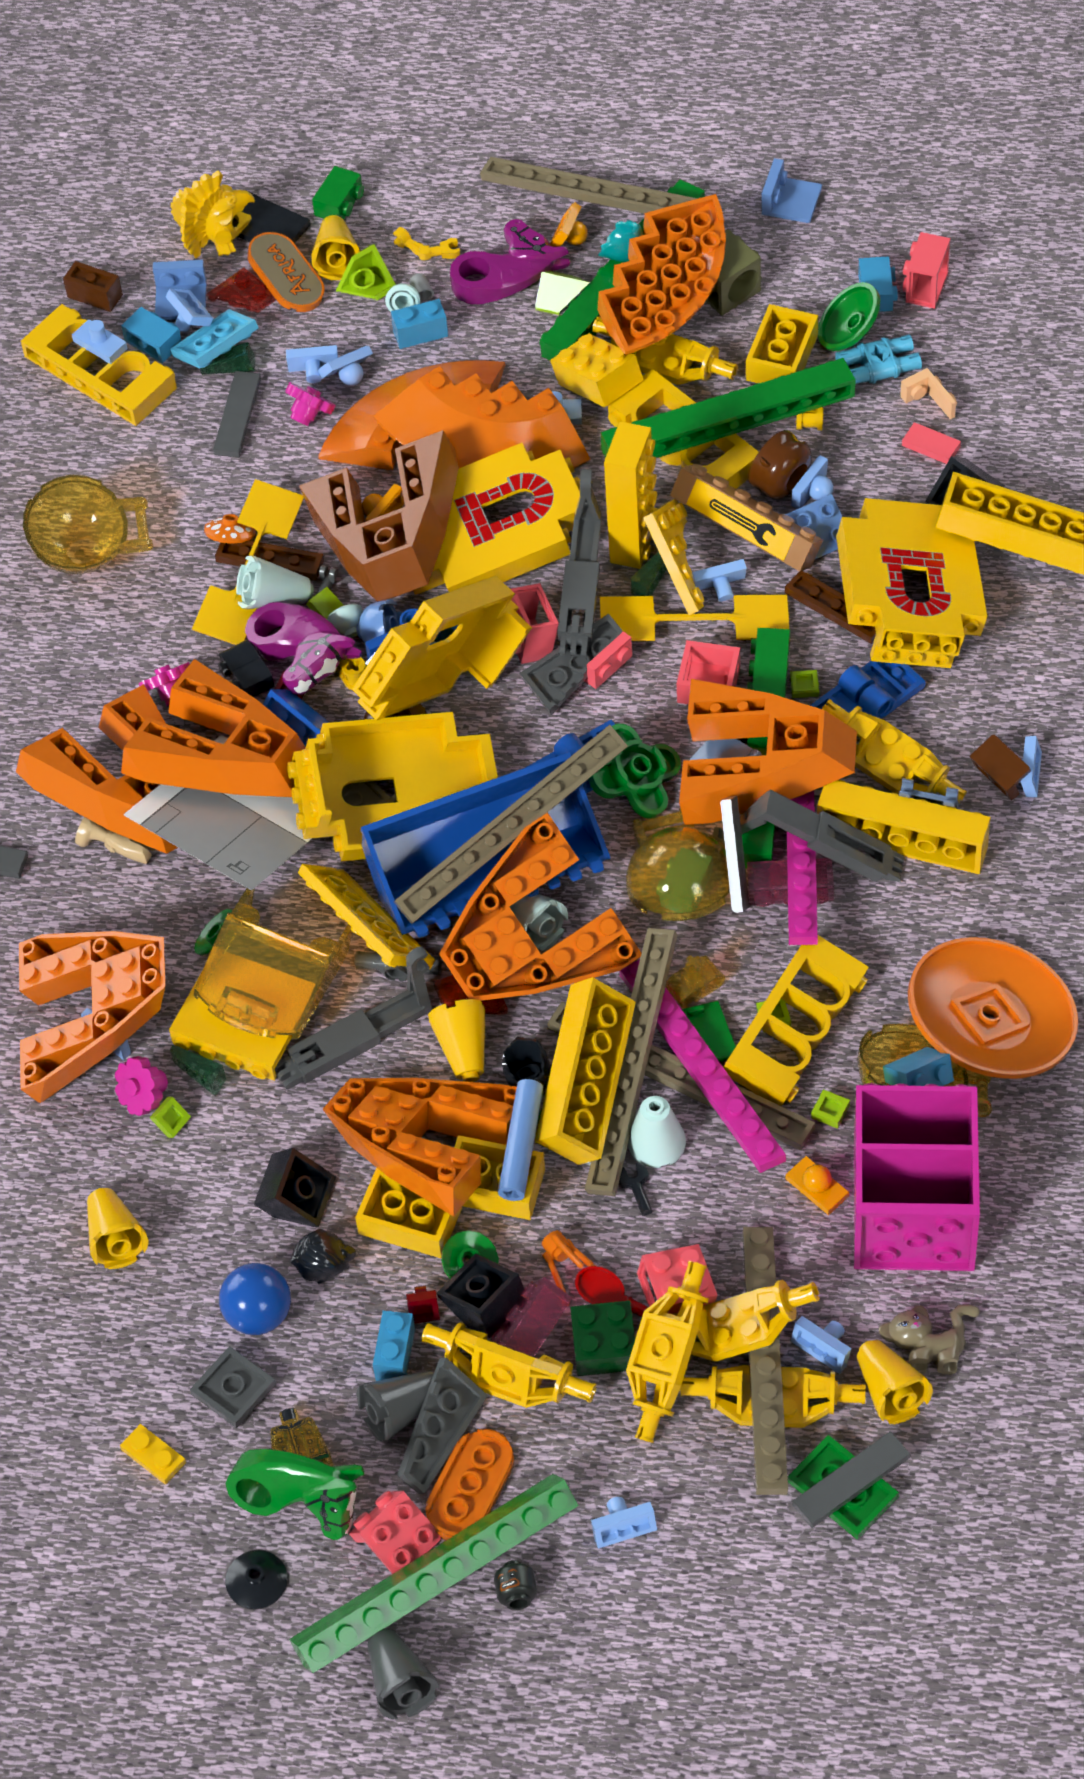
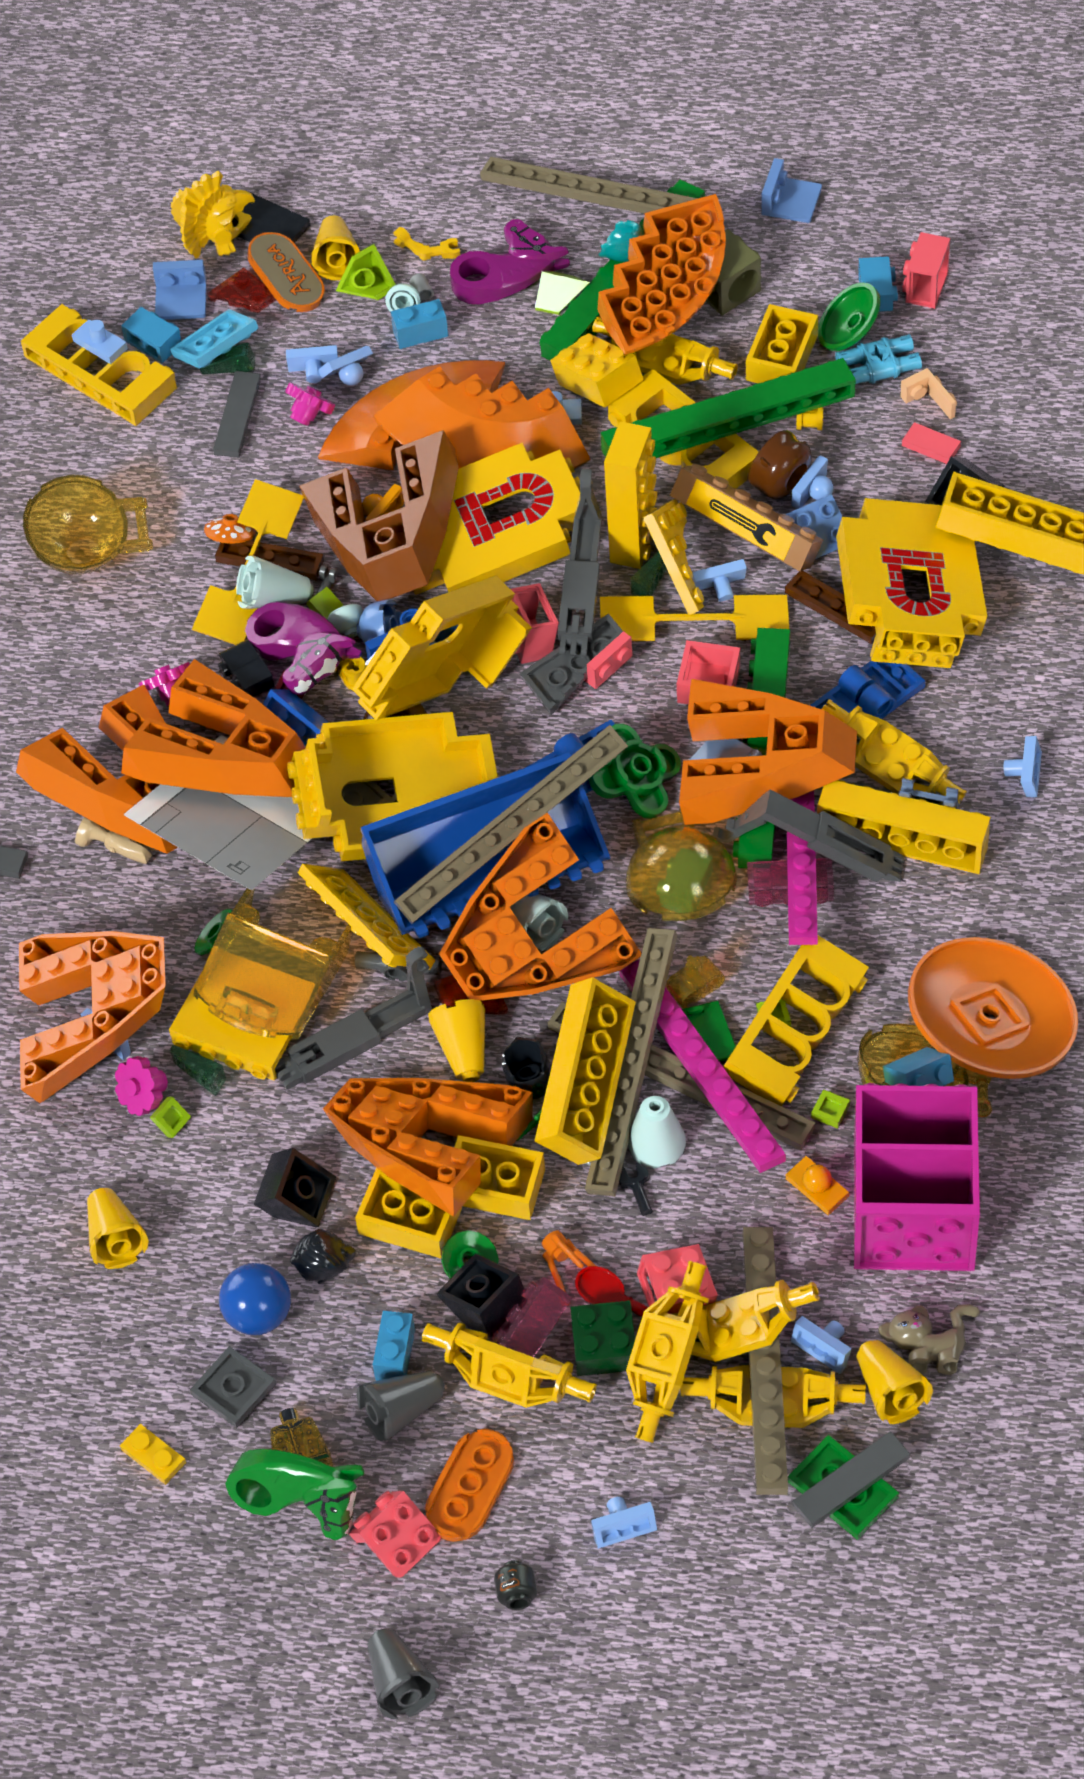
(93, 286): reddish brown panel -> none
(189, 309): light blue tile -> none
(256, 1592): black dish -> none
(338, 193): green brick -> none
(423, 1305): dark red tile -> none
(433, 1573): brick -> none
(440, 1424): dark grey wing -> none
(520, 1140): medium blue piece -> none
(570, 230): light orange tile -> none
(734, 854): tile -> none
(804, 683): lime tile -> none
(1000, 765): reddish brown panel -> none

